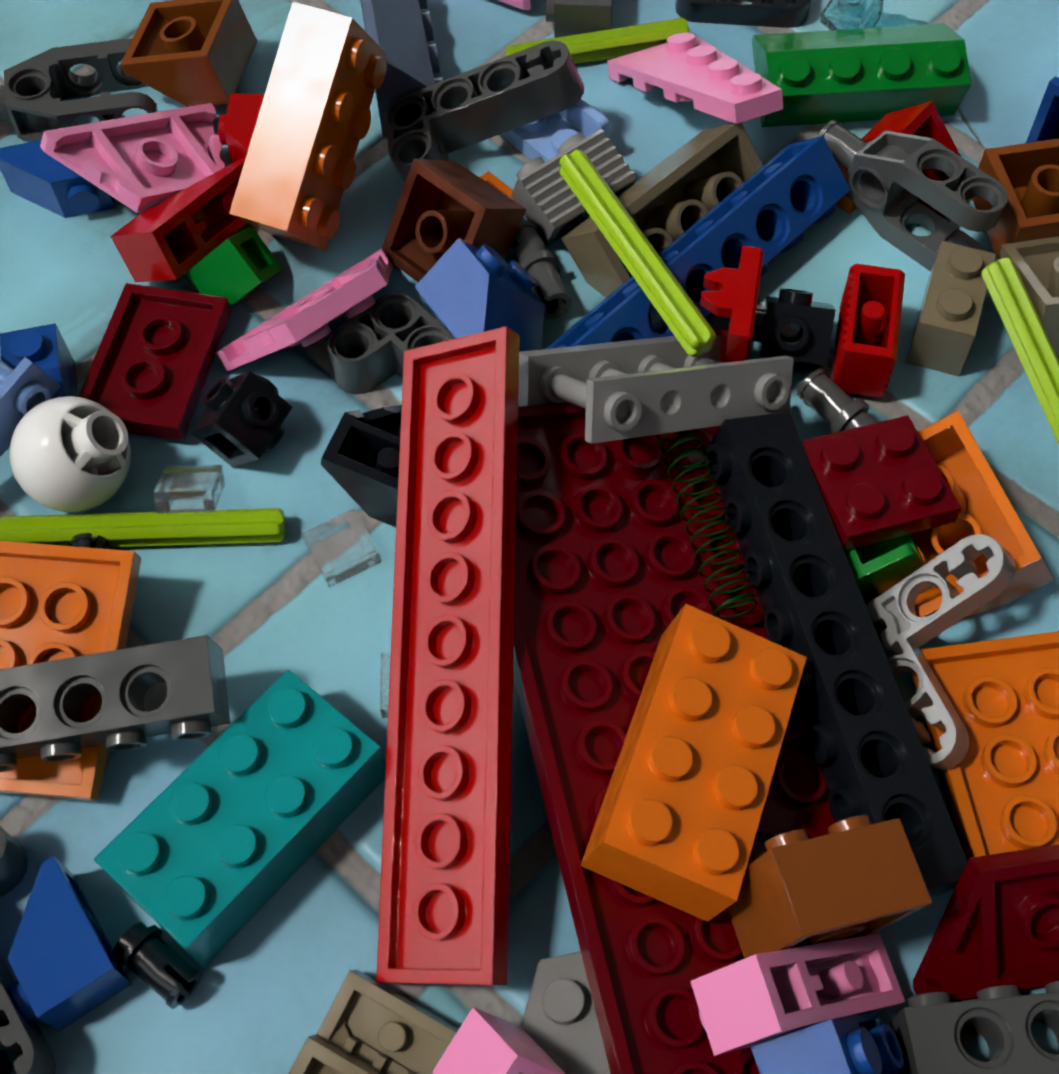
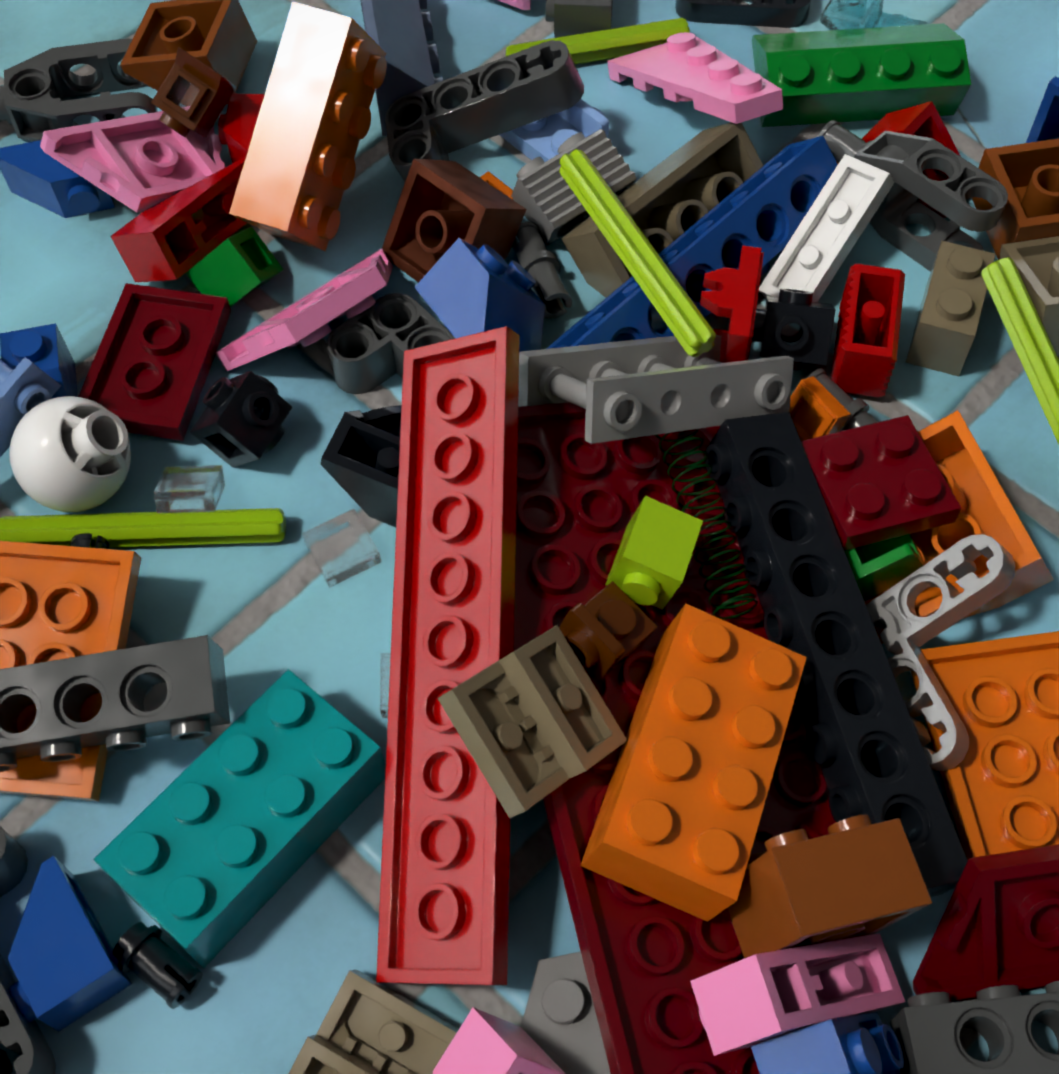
(192, 96): none -> reddish brown window
(532, 721): none -> dark tan slope
(606, 630): none -> reddish brown bracket
(654, 553): none -> lime brick
(816, 410): none -> orange tile
(829, 229): none -> white plate

